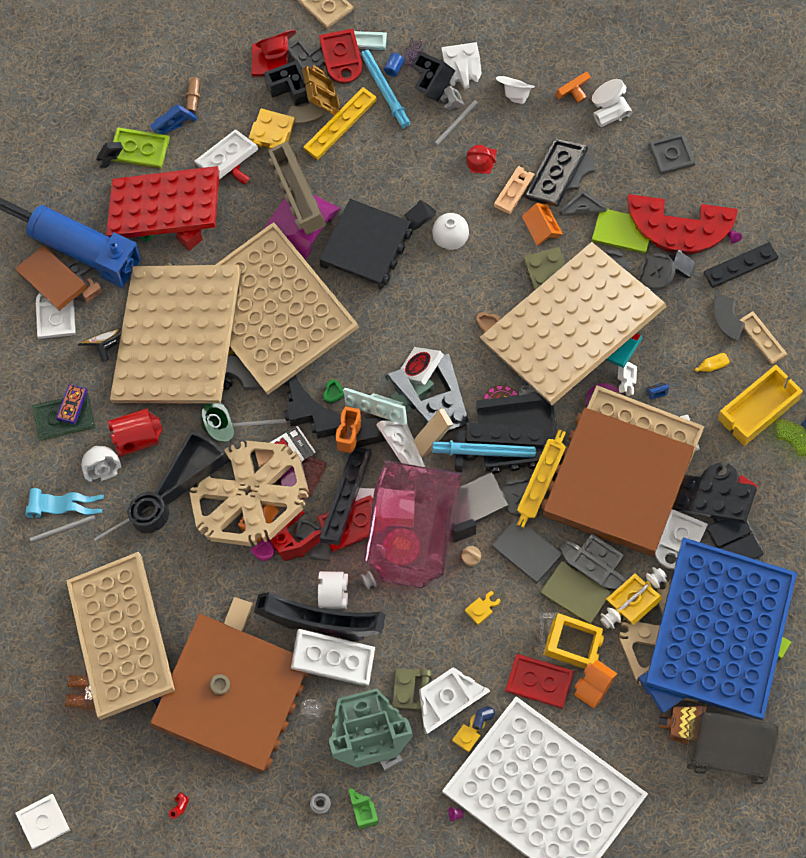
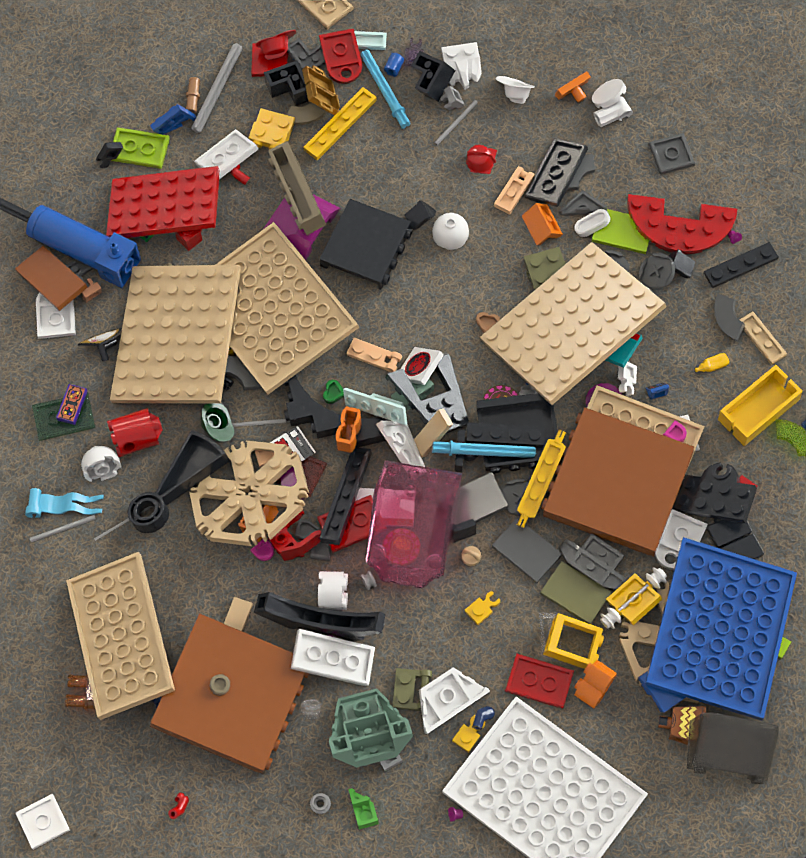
(216, 88): none -> light grey axle
(373, 355): none -> light nougat plate
(592, 223): none -> white tile
(676, 431): none -> dark pink tile

